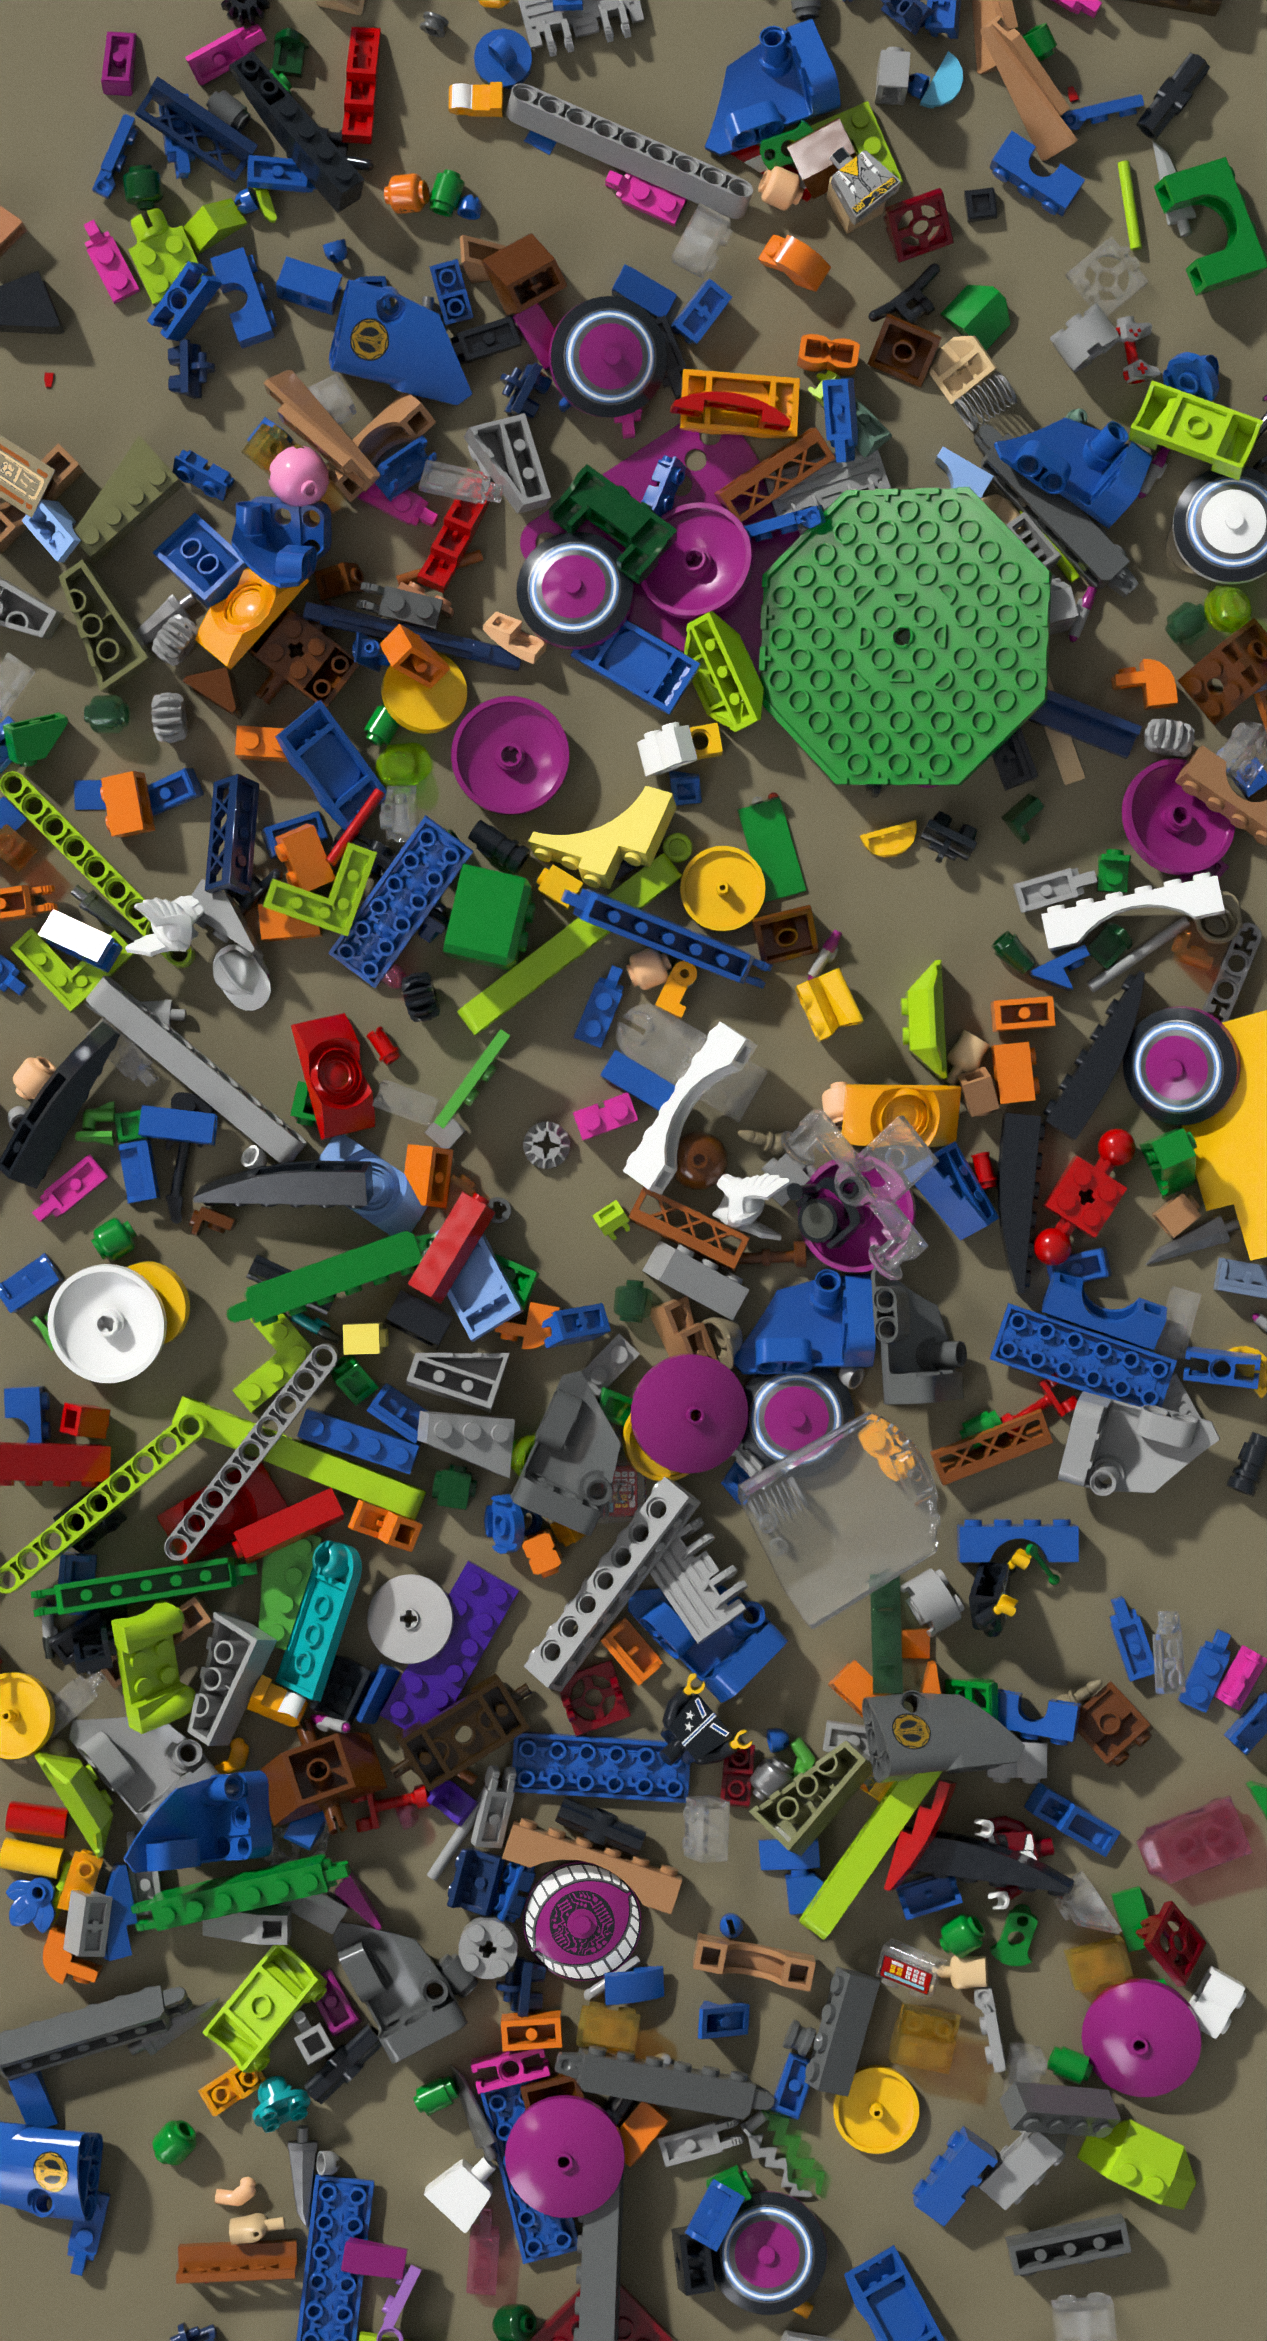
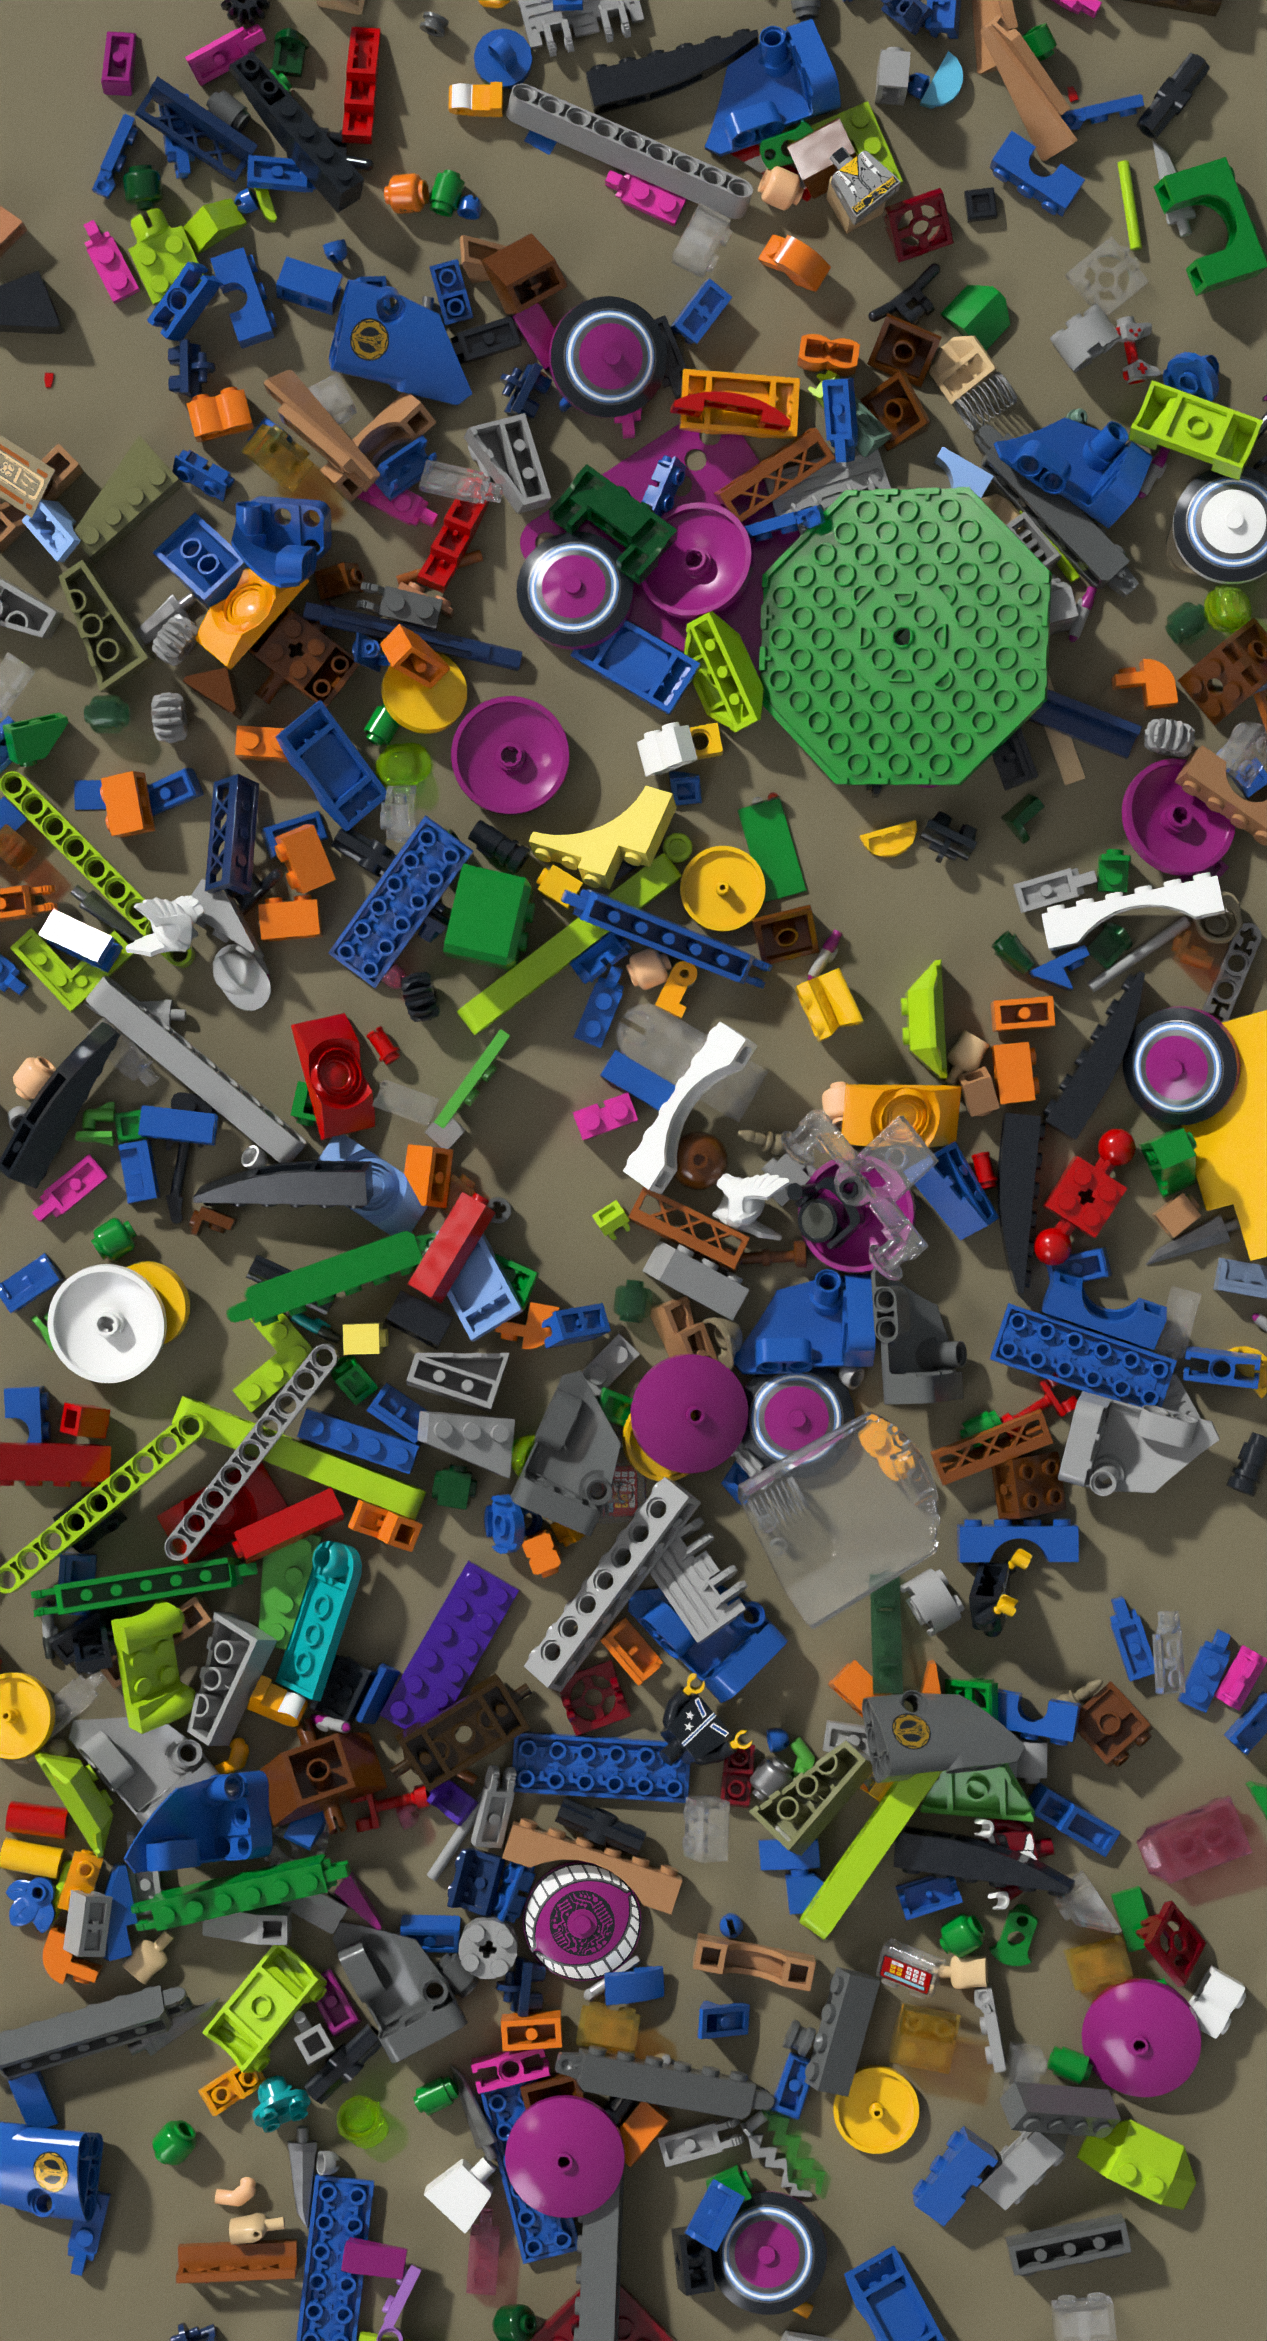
(148, 1957): none -> tan piece
(219, 414): none -> orange brick
(299, 476): bright pink cylinder -> none
(333, 912): lime plate -> none
(355, 826): red bar -> none
(362, 2122): none -> clear neon green hat
(426, 1635): light grey piece -> none
(433, 1932): none -> blue slope
(508, 634): light nougat slope -> none
(556, 1155): light grey gear -> none
(593, 960): none -> blue hinge
(643, 291): blue slope -> none
(663, 72): none -> black slope
(897, 409): none -> reddish brown slope
(913, 1844): red slope -> none
(915, 1643): orange slope -> none
(979, 1794): none -> bright green wing
(1028, 1486): none -> reddish brown bracket
(1032, 1550): green hinge -> none

